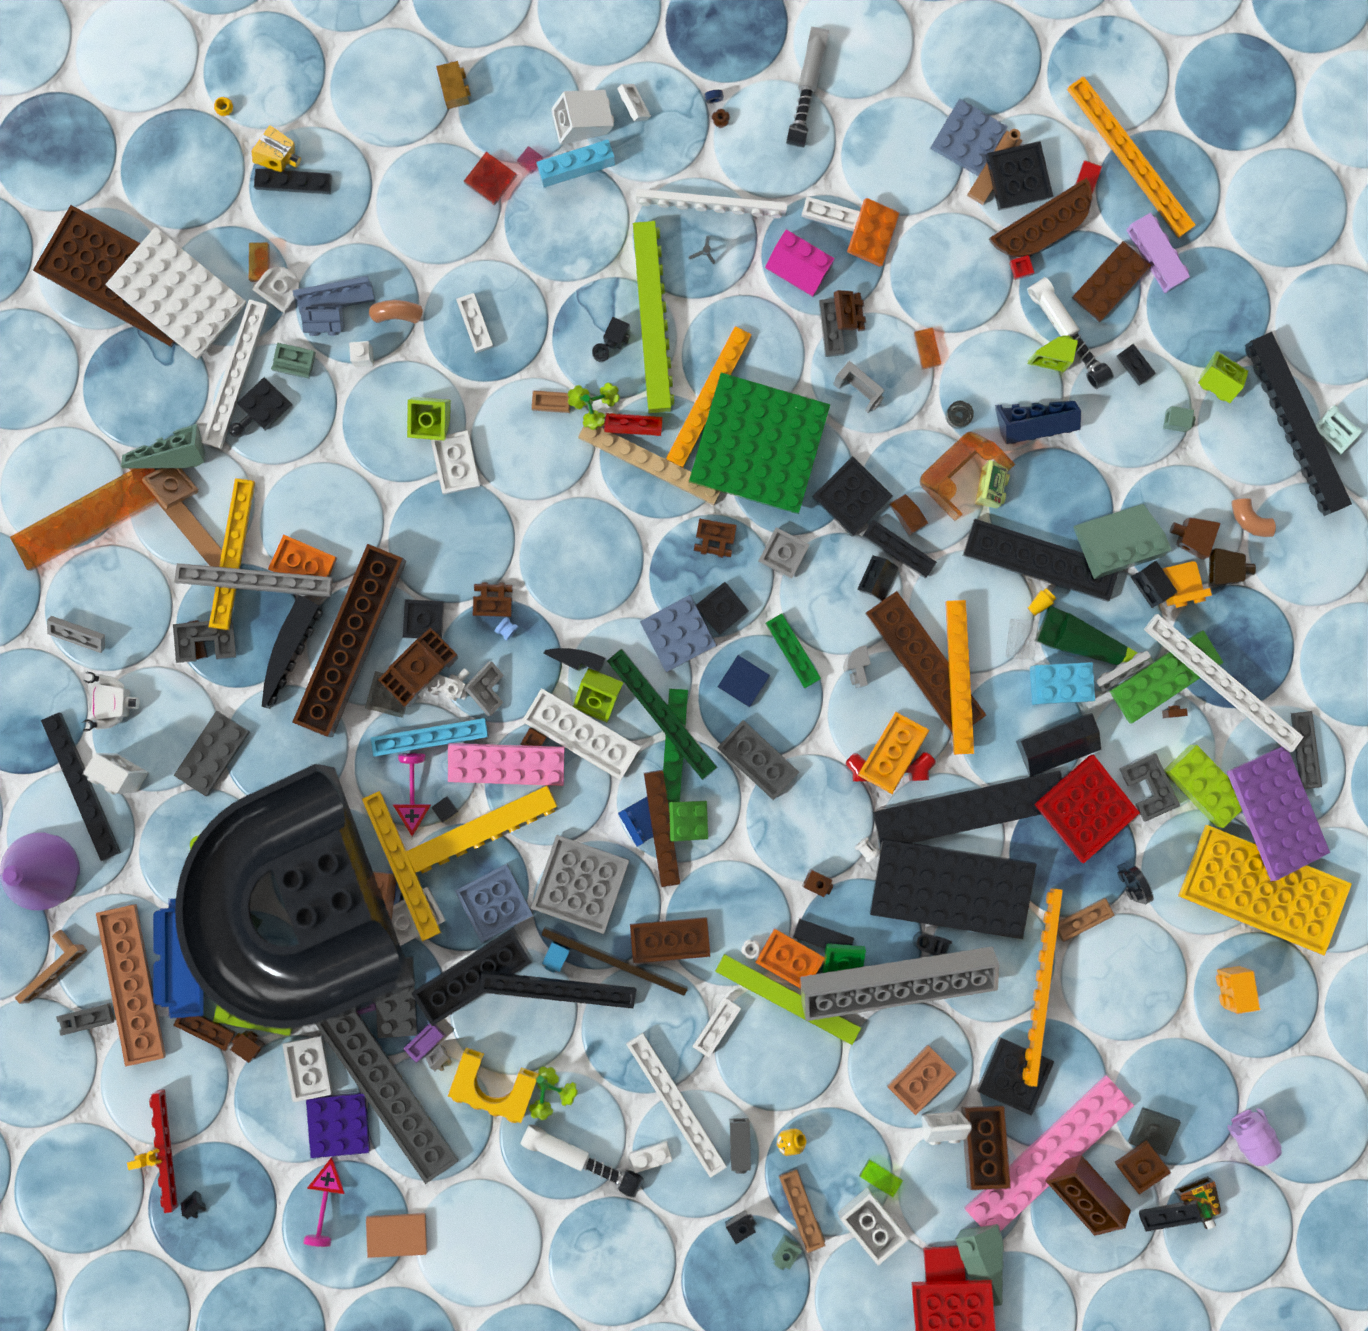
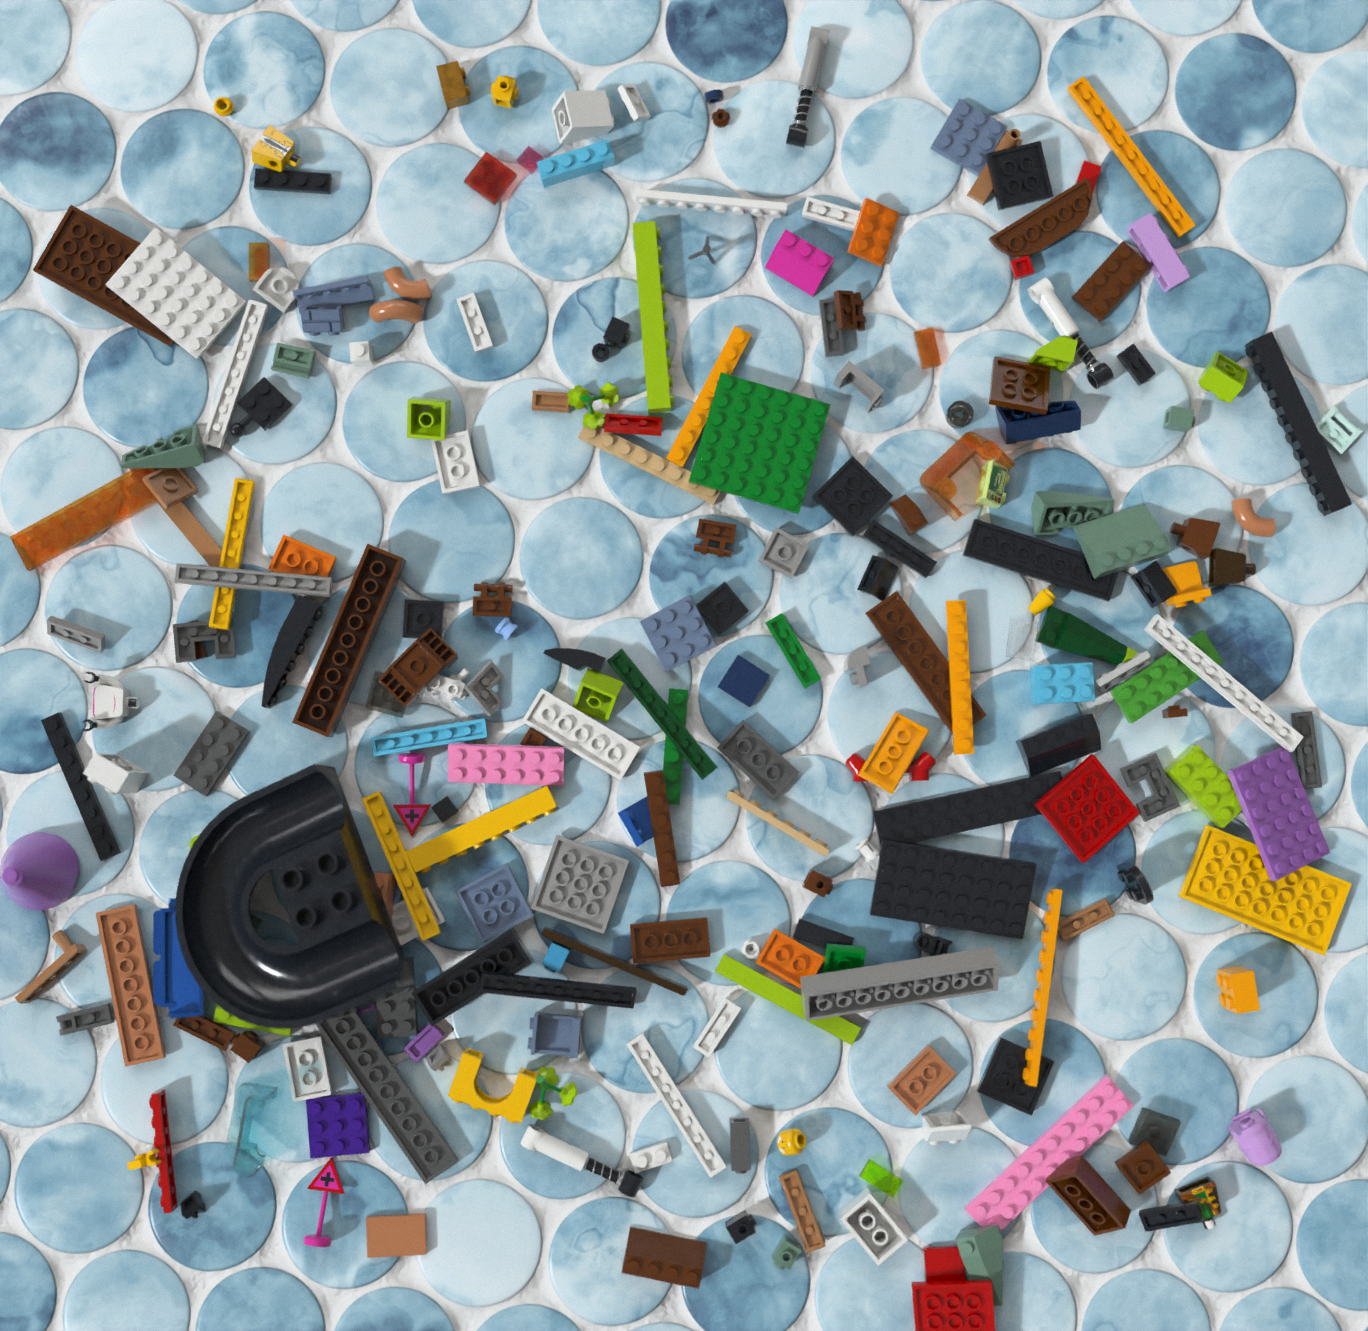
(248, 1101): none -> clear light blue windscreen
(407, 288): none -> nougat cylinder
(504, 91): none -> yellow brick
(555, 1034): none -> sand blue panel
(664, 1257): none -> reddish brown slope
(688, 820): bright green plate -> none
(784, 826): none -> tan plate
(986, 1148): reddish brown brick -> none
(1019, 385): none -> reddish brown plate
(1062, 509): none -> sand green wedge

